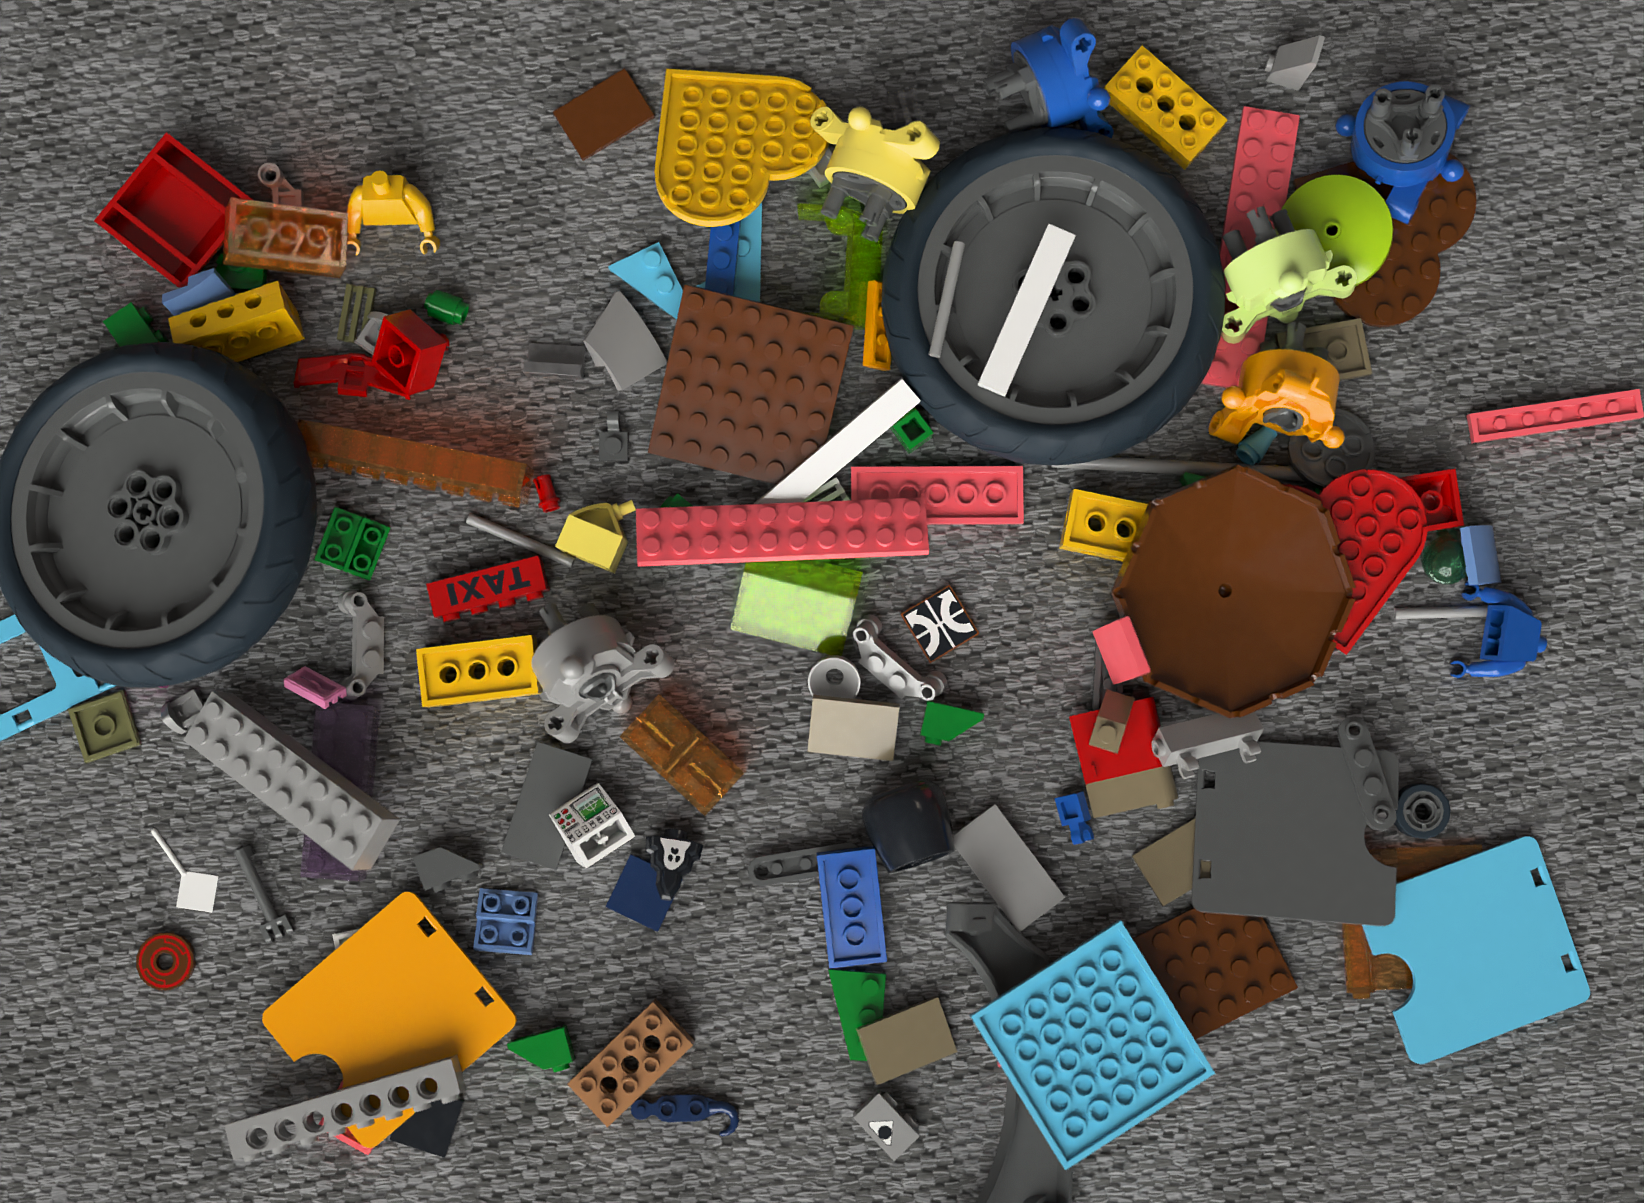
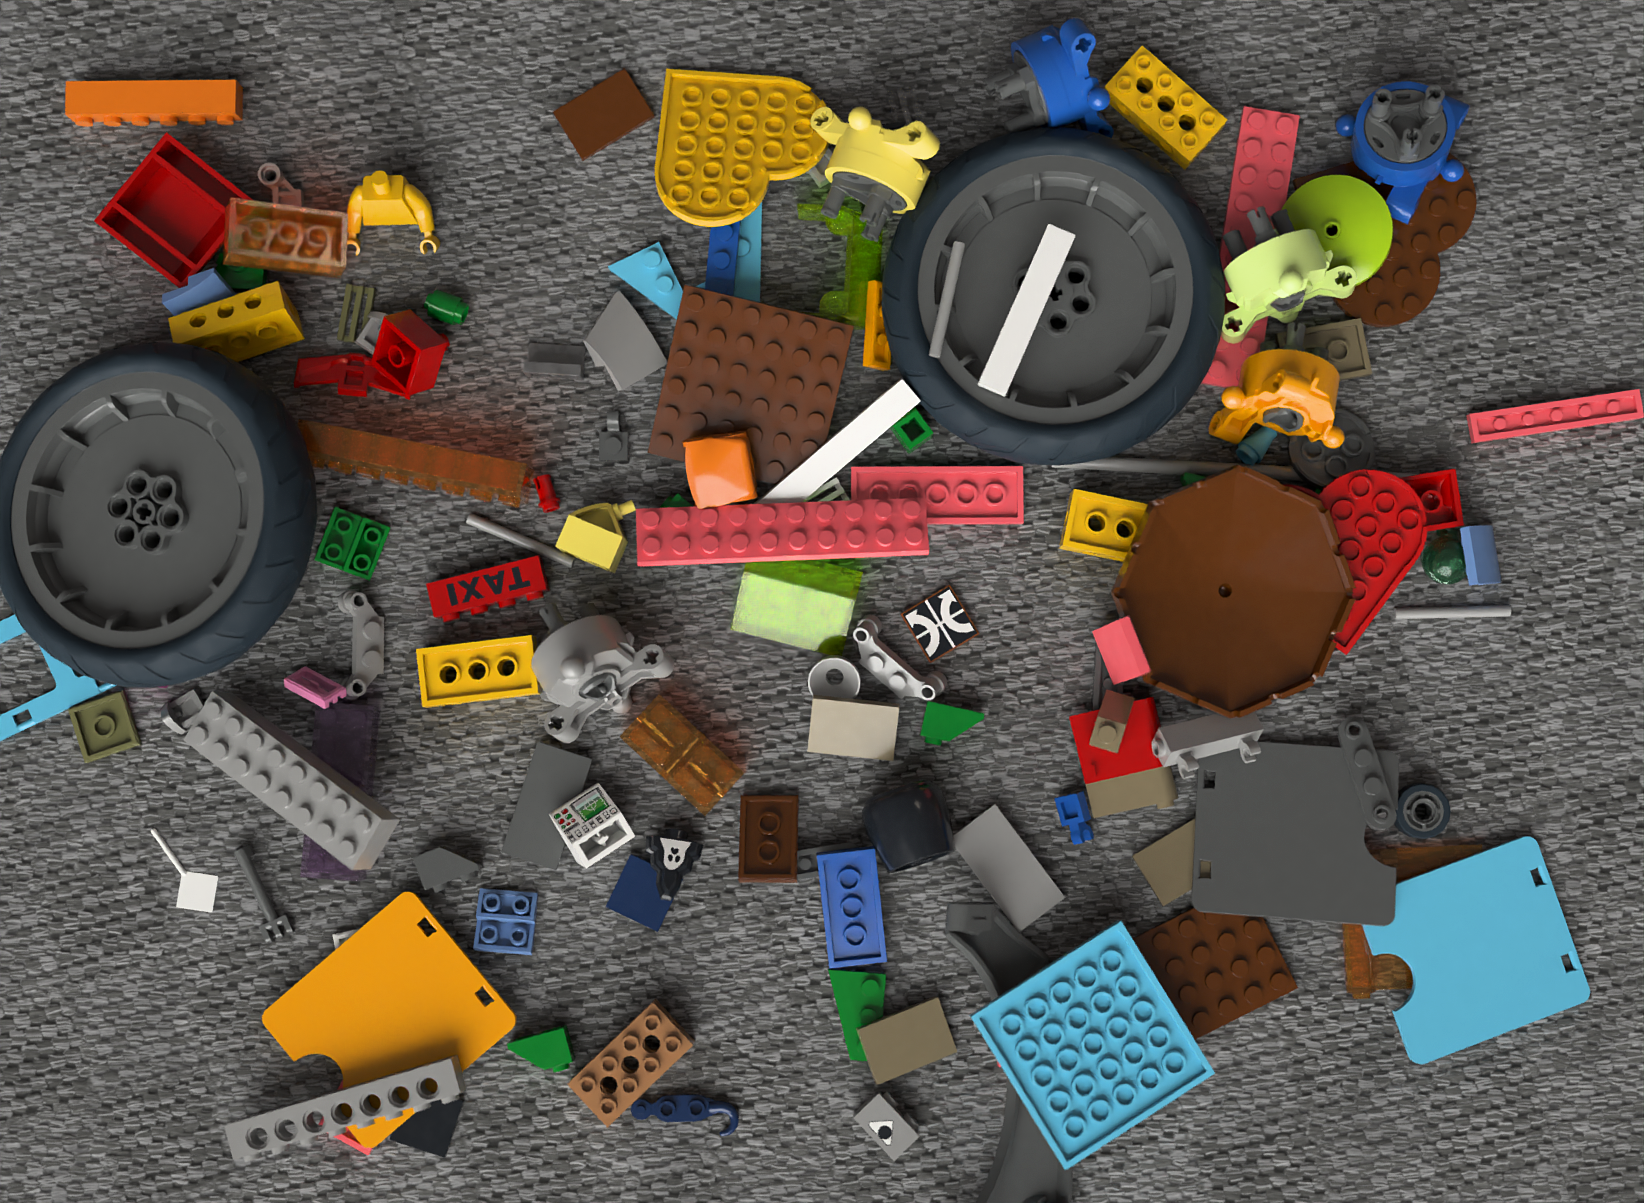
(133, 326): green brick -> none
(148, 961): reddish brown tile -> none
(154, 101): none -> orange brick
(720, 469): none -> orange piece
(768, 839): none -> reddish brown tile
(1294, 62): light grey slope -> none
(1508, 637): blue torso -> none

